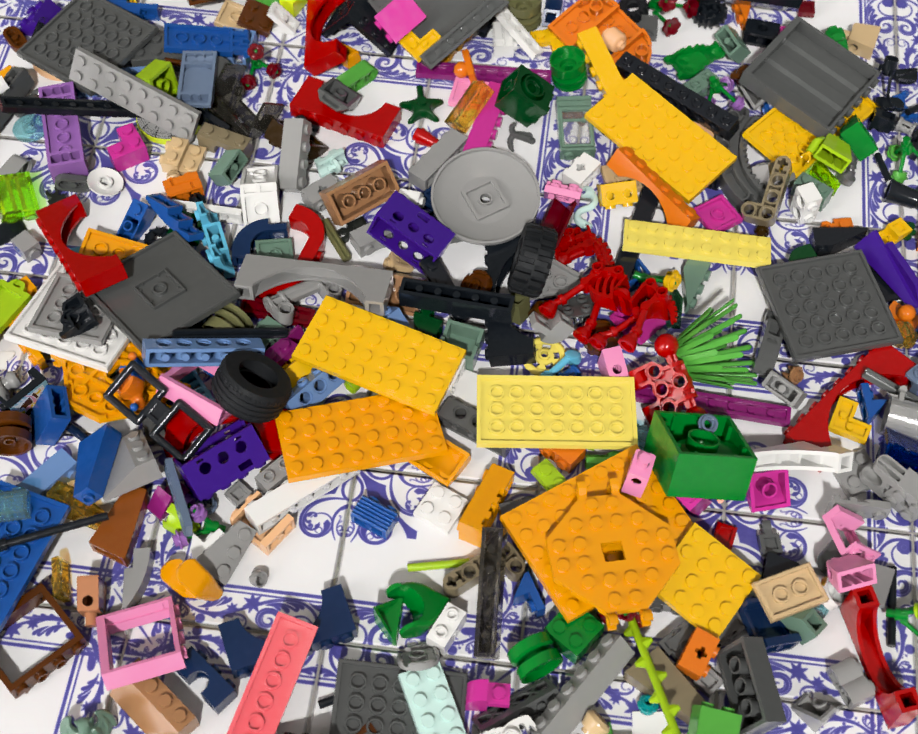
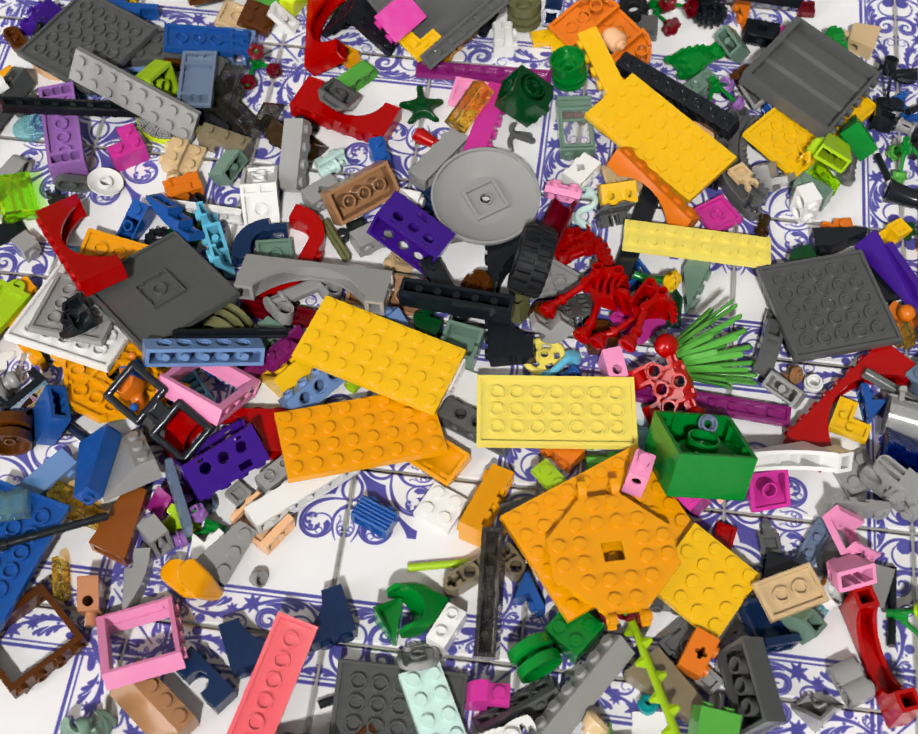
(155, 535): none -> light grey brick
(251, 386): black tyre -> none
(378, 150): none -> blue brick
(465, 68): orange tile -> none
(519, 33): white tile -> none
(619, 212): none -> dark grey hinge
(742, 174): none -> tan plate
(772, 190): dark tan beam -> none
(813, 543): none -> sand blue tile
(815, 379): none -> white plate

